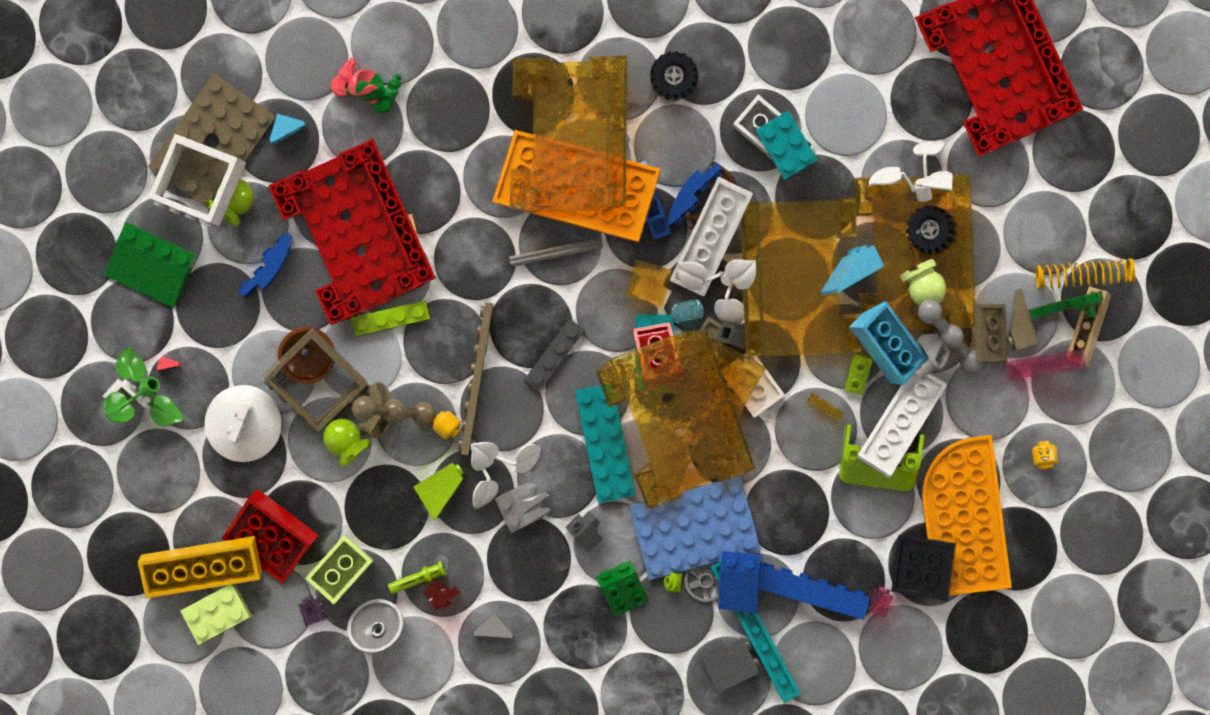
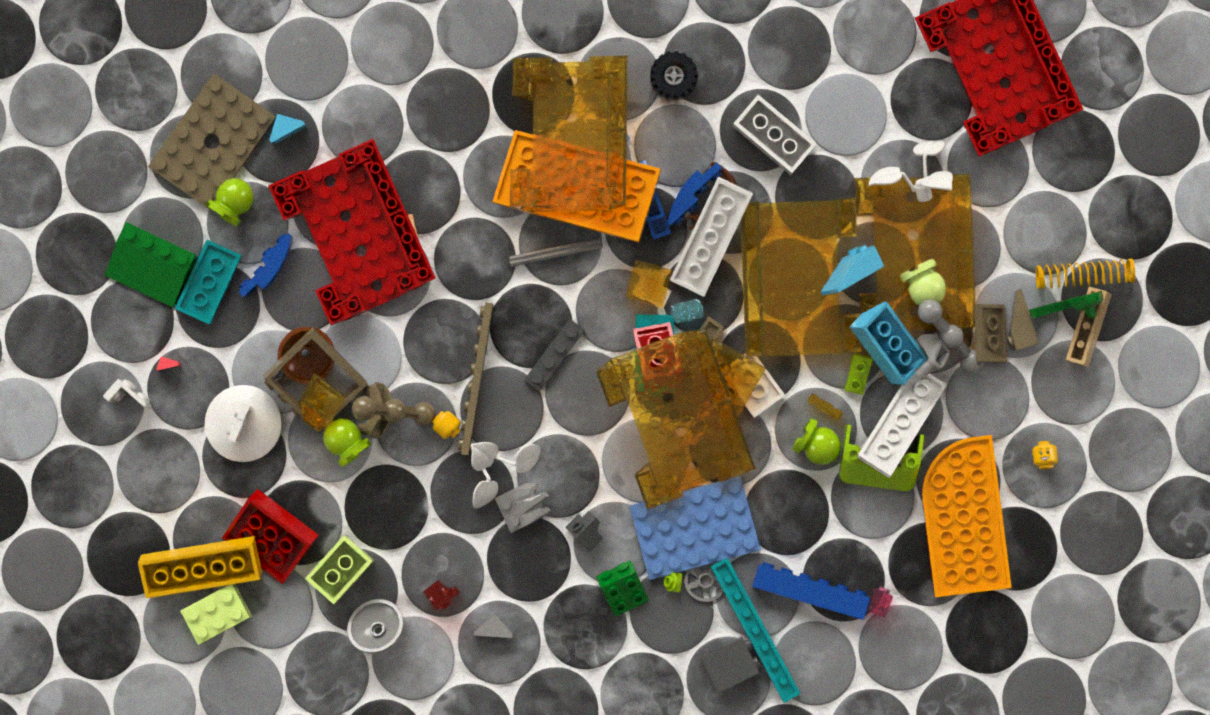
(117, 407): bright green plant -> none
(208, 282): none -> teal plate
(223, 195): white window -> none
(312, 610): clear purple brick -> none
(319, 403): none -> clear yellow slope
(367, 86): hair -> none
(390, 318): lime plate -> none
(428, 575): lime pin -> none
(439, 488): lime slope -> none
(605, 445): teal plate -> none
(732, 335): dark grey brick -> none
(737, 272): white plant -> none
(739, 581): blue slope -> none
(786, 145): teal plate -> none
(819, 444): none -> lime tile
(922, 228): black wheel -> none
(923, 567): black plate -> none
(1046, 364): clear pink plate -> none

